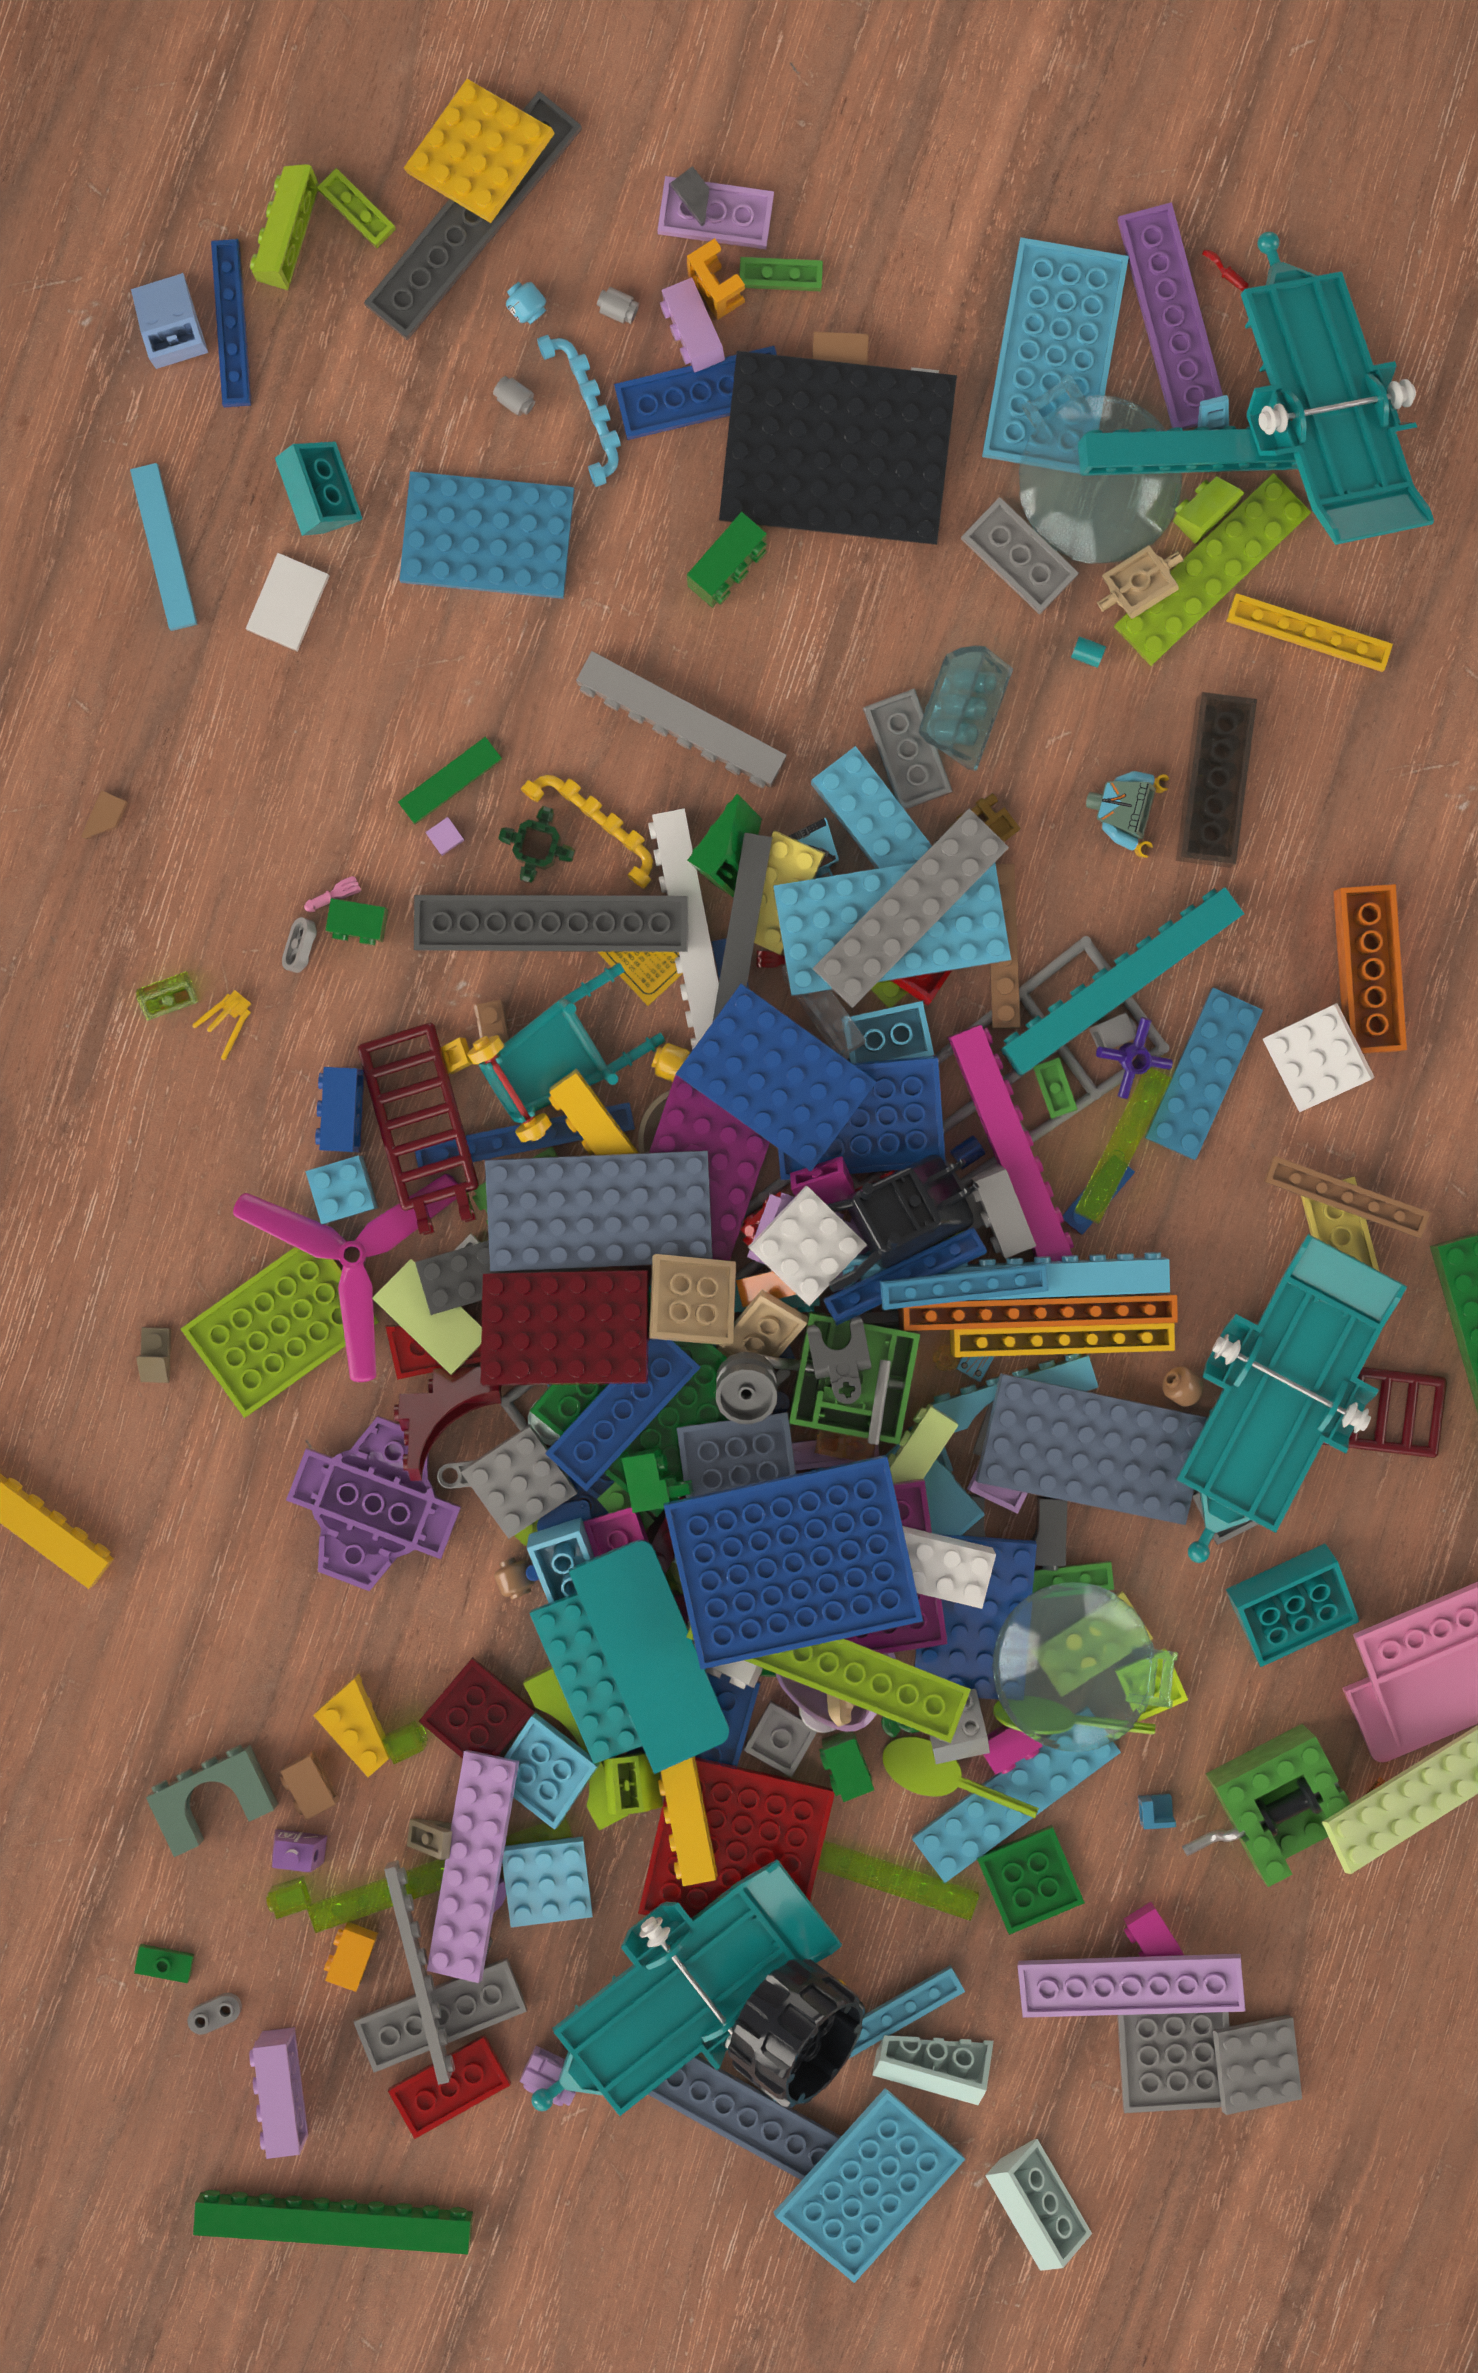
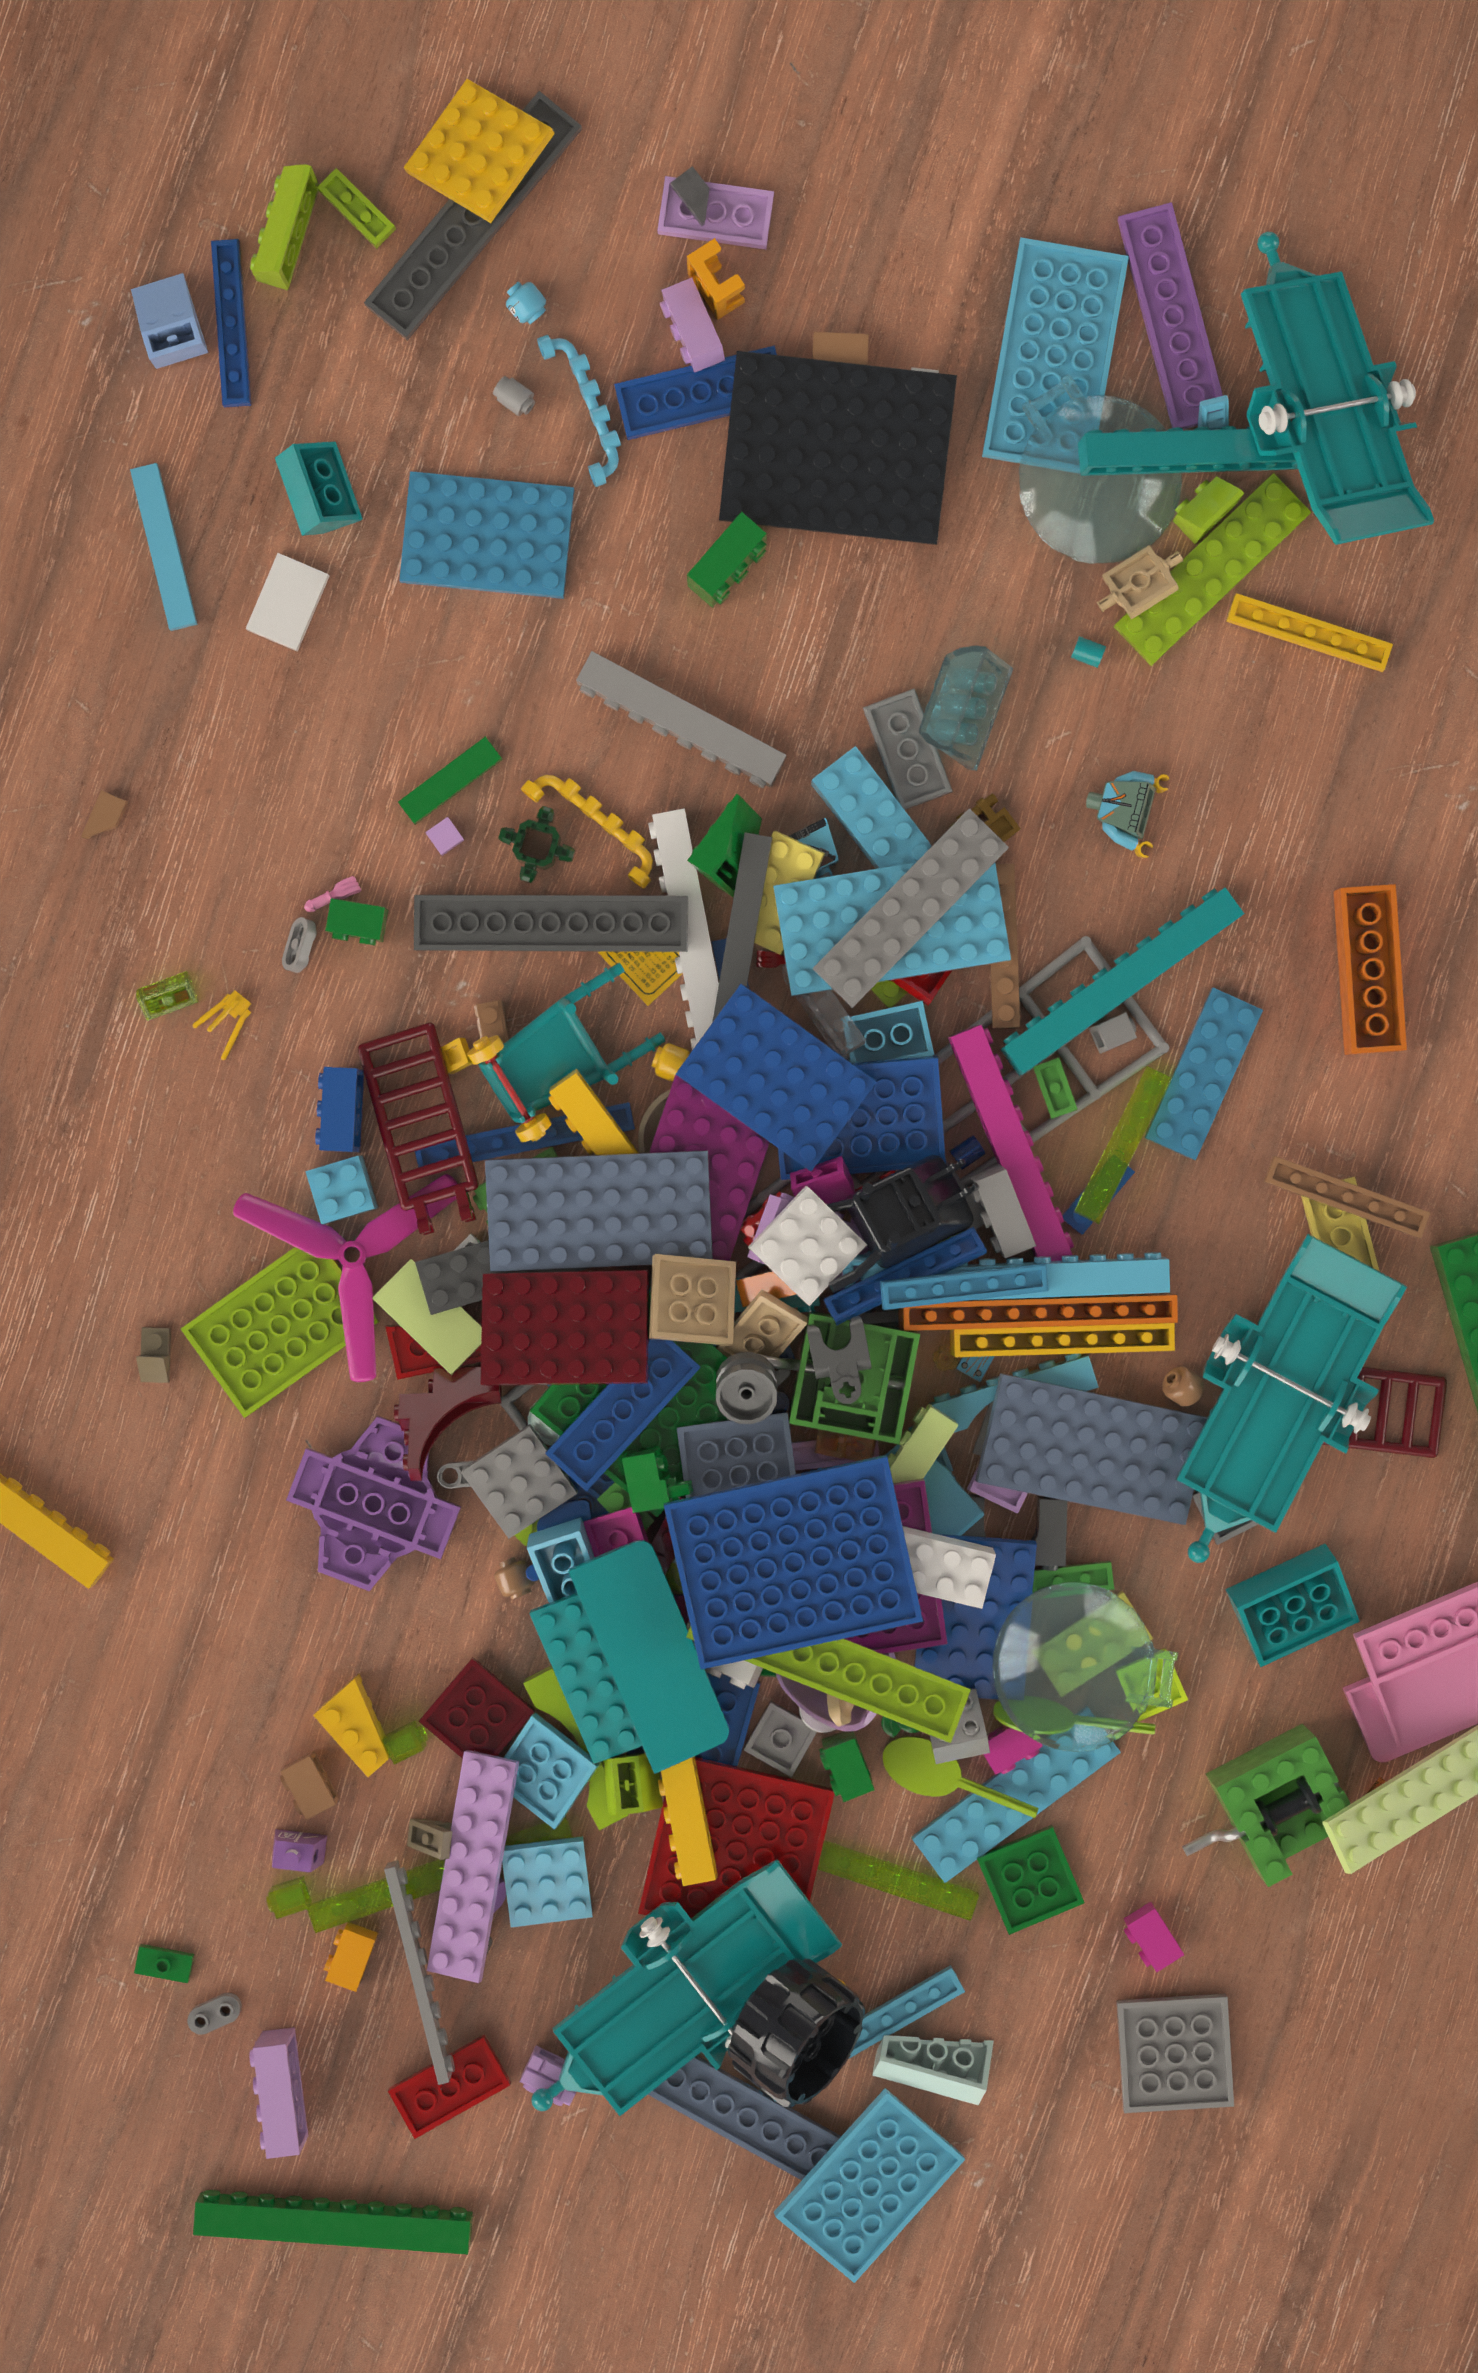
(237, 1770): sand green arch -> none
(466, 2007): light grey plate -> none
(617, 305): light grey brick -> none
(781, 274): bright green plate -> none
(879, 1401): light grey bar -> none
(1019, 555): light grey plate -> none
(1039, 2205): light aqua slope -> none
(1131, 1985): lavender plate -> none
(1142, 1061): dark purple bar -> none
(1156, 1811): dark azure panel -> none
(1216, 779): clear smoke brick -> none
(1227, 273): red piece -> none
(1257, 2064): light grey plate -> none
(1318, 1057): white plate -> none

